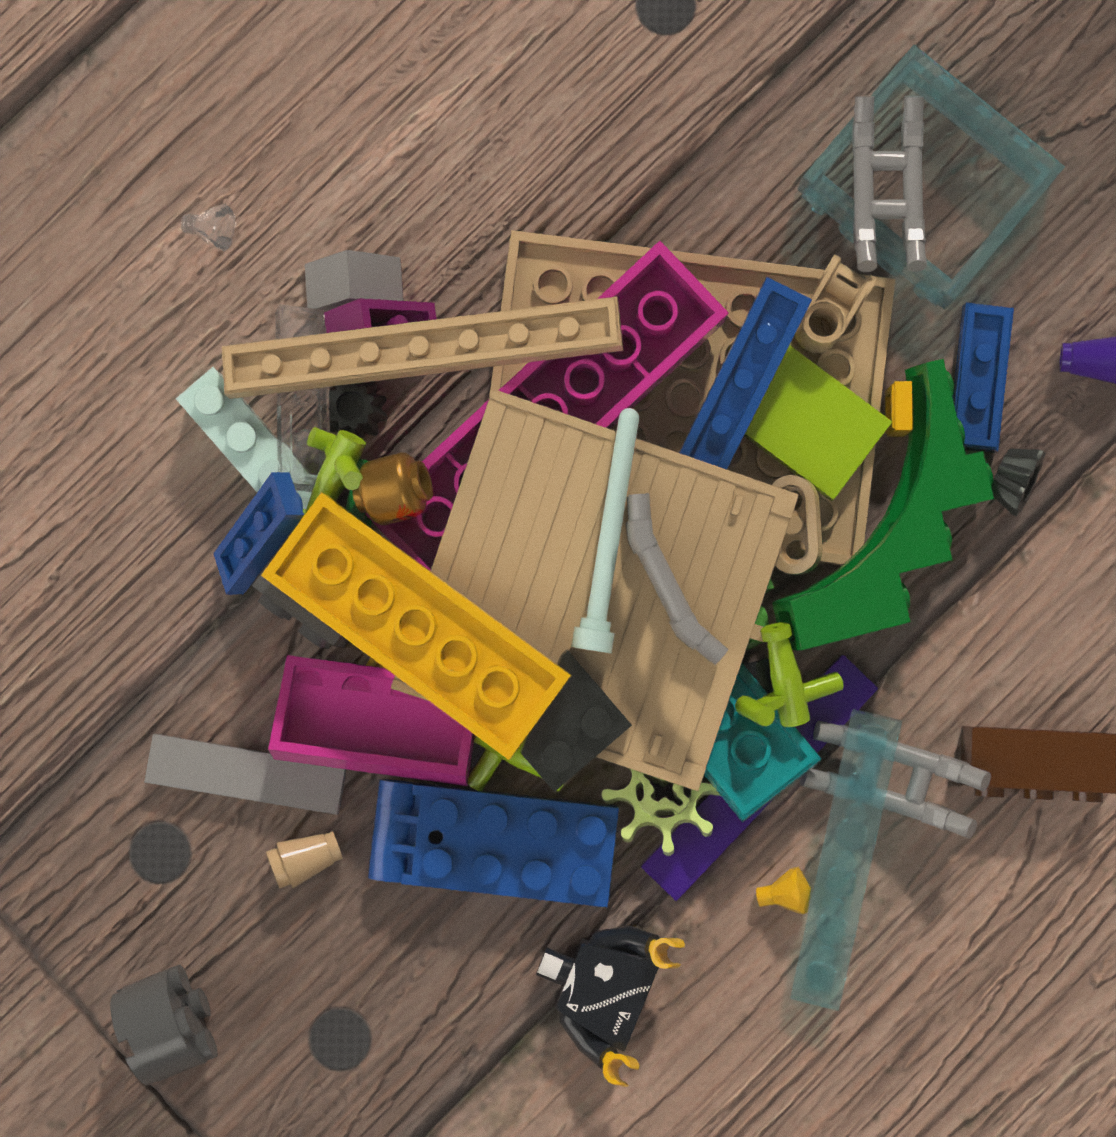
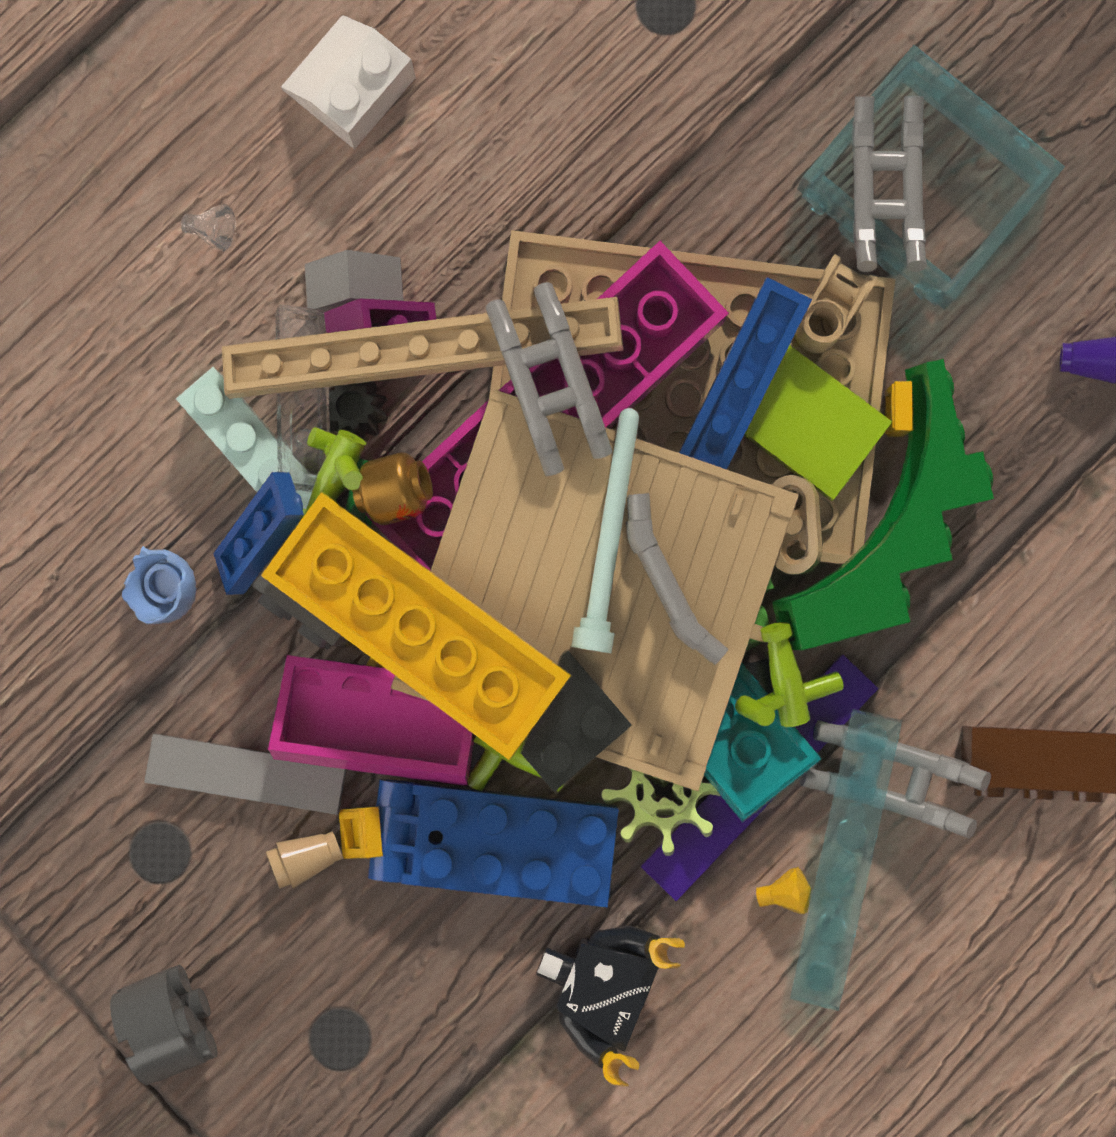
(159, 587): none -> light blue hair
(351, 79): none -> white slope
(360, 832): none -> yellow tile
(576, 394): none -> light grey piece
(982, 373): blue tile -> none
(1017, 478): pearl dark grey piece -> none

